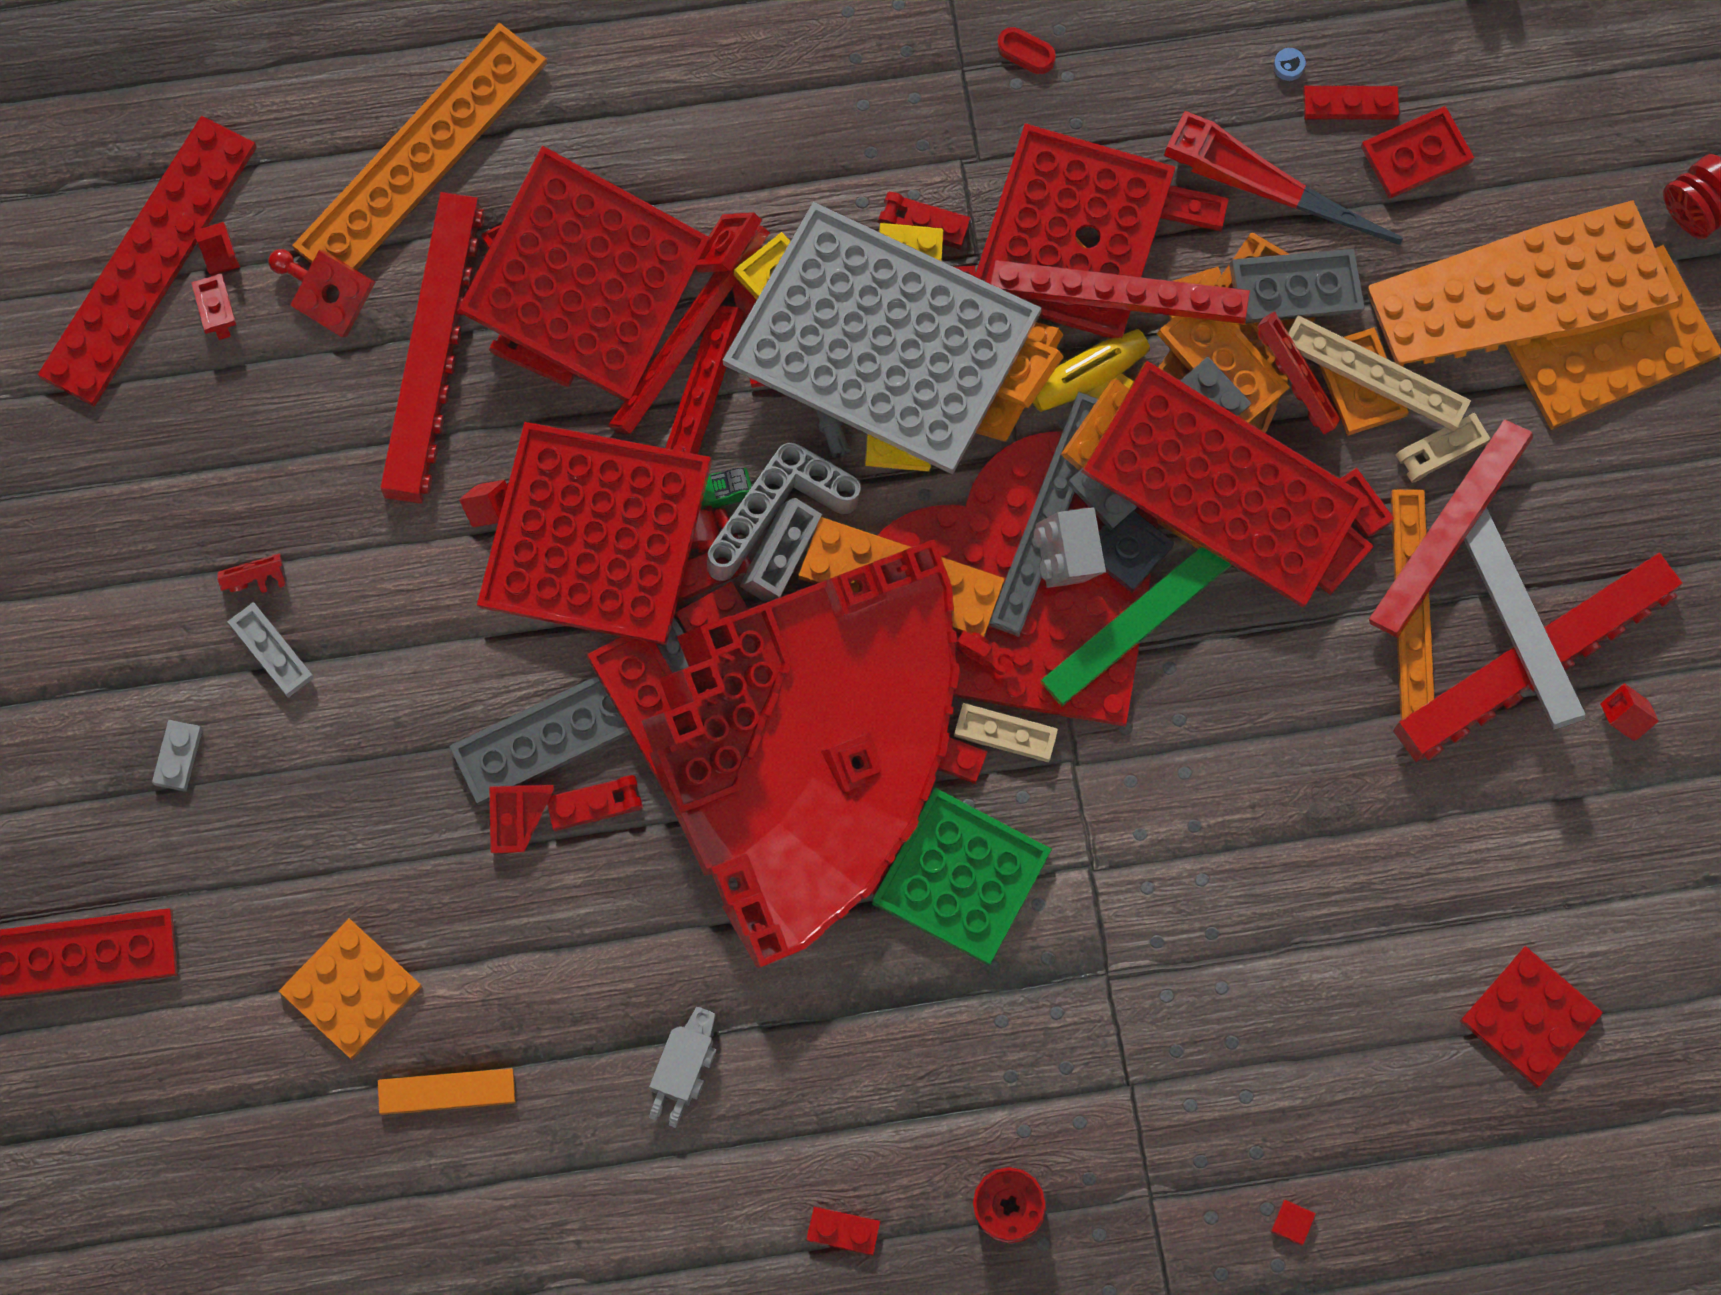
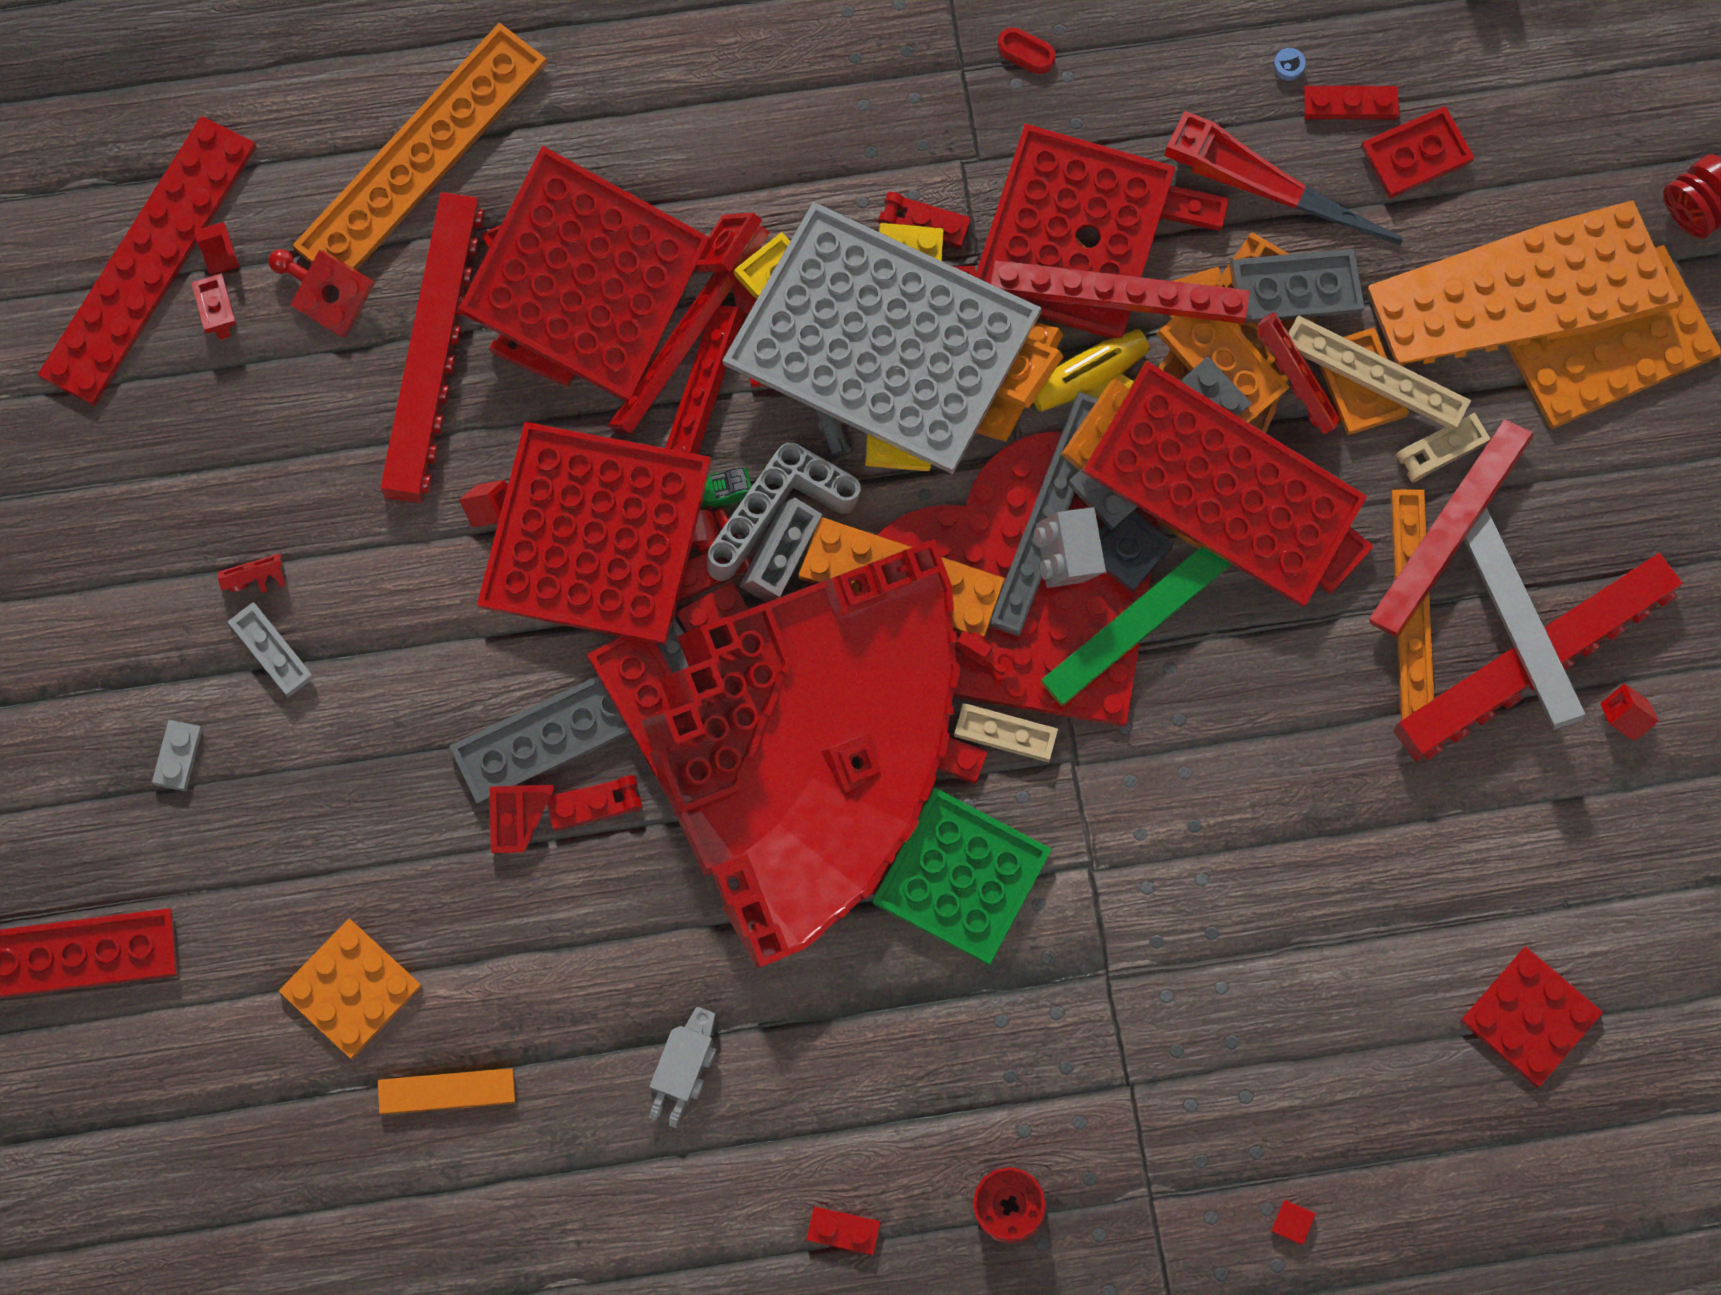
(1373, 513): red plate -> none

